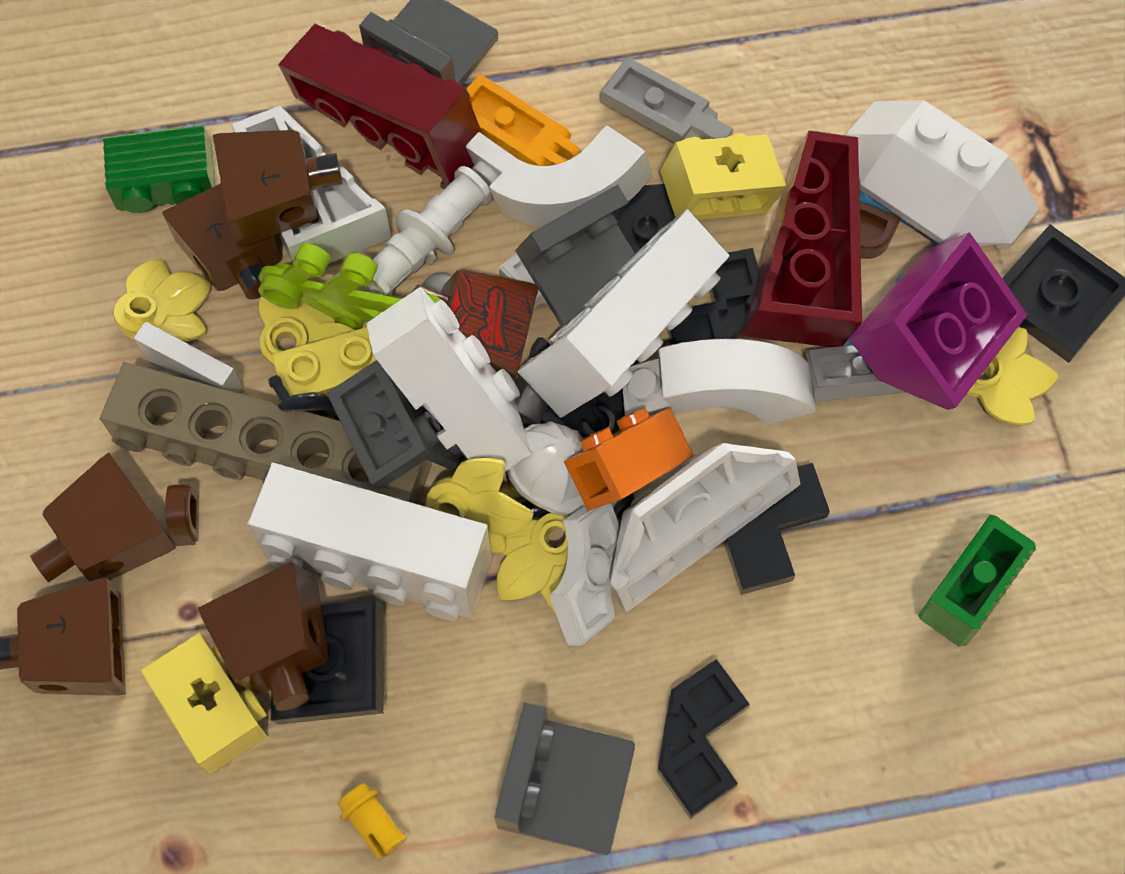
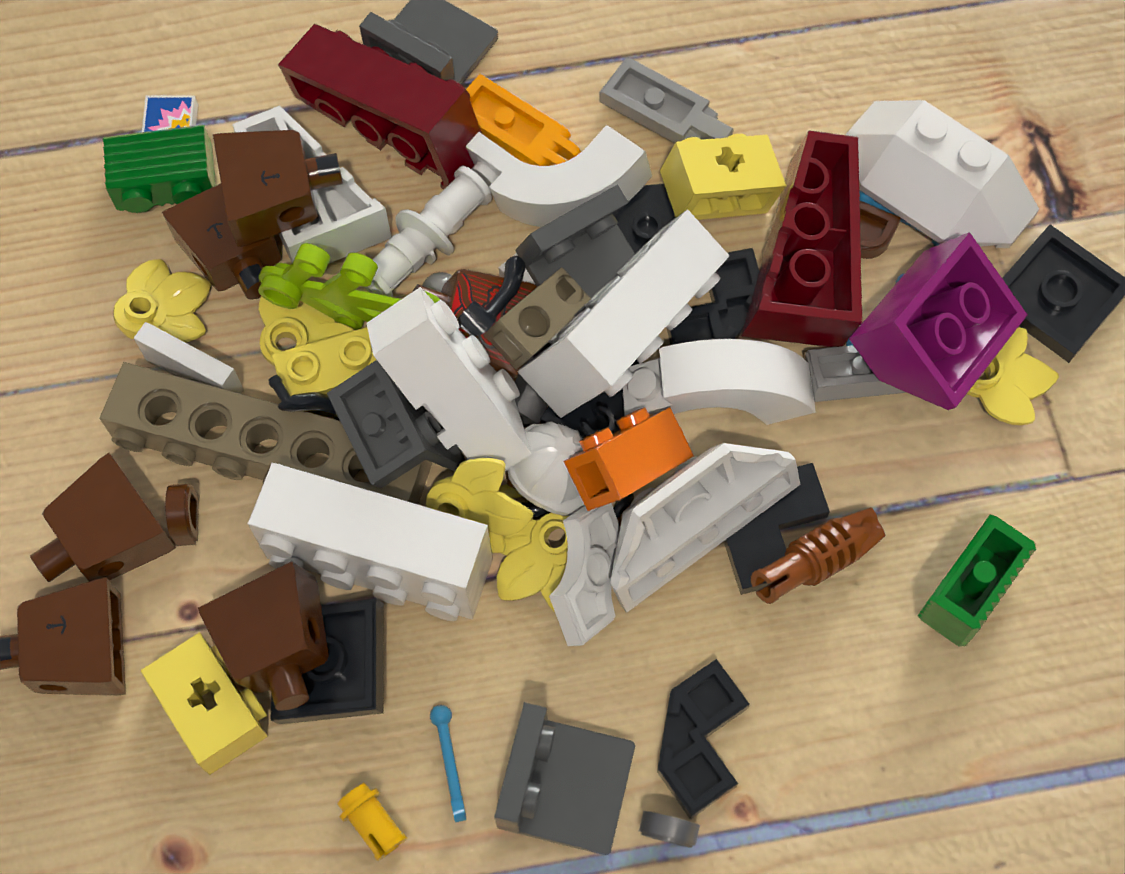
(169, 112): none -> tile
(441, 717): none -> dark azure hinge
(478, 320): none -> black piece
(537, 318): none -> dark tan leg
(669, 829): none -> flat silver tile
(820, 554): none -> dark orange hinge

